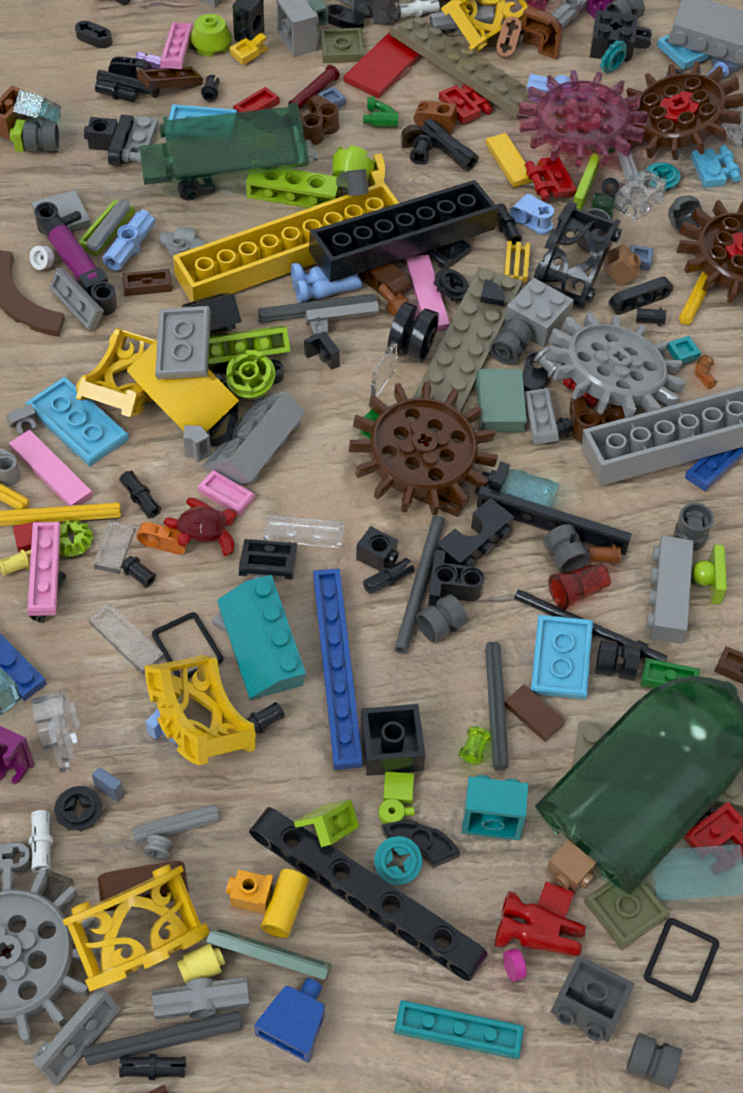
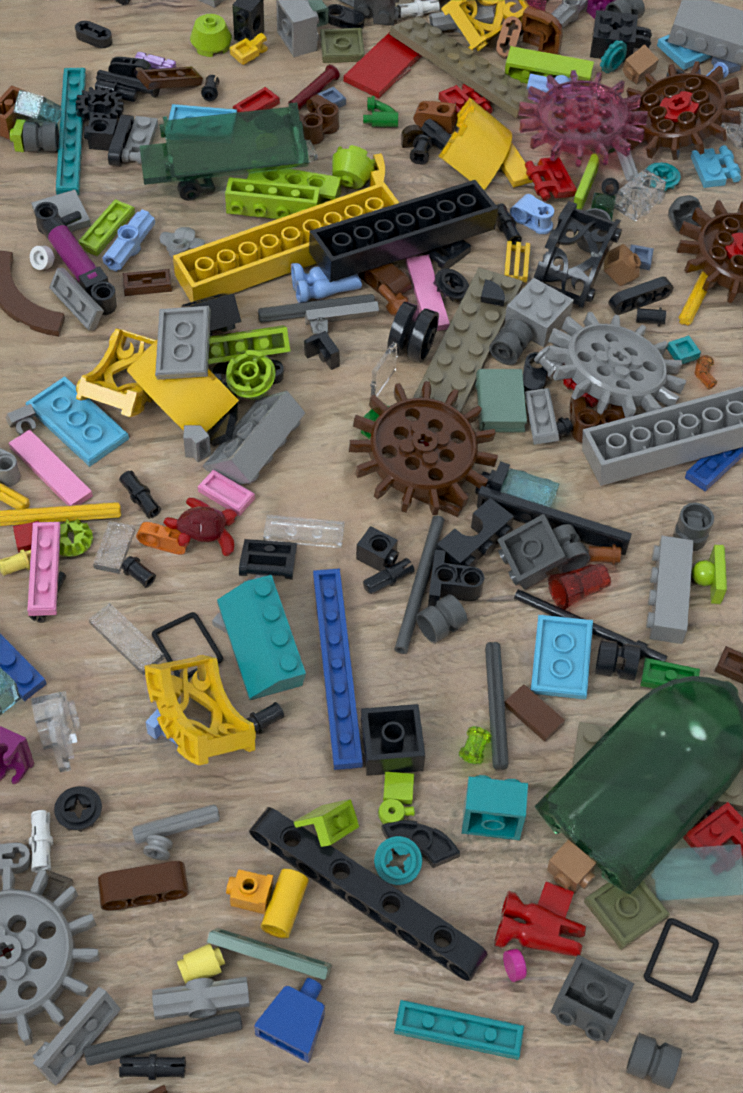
(70, 132): none -> teal tile
(99, 104): none -> black gear
(108, 225): light grey axle -> none
(108, 784): sand blue tile -> none
(114, 967): yellow fence -> none
(176, 46): bright pink tile -> none
(268, 198): none -> lime brick
(353, 182): dark grey piece -> none
(478, 145): none -> yellow panel
(524, 62): none -> lime brick
(531, 552): none -> dark grey plate
(639, 64): none -> medium nougat brick

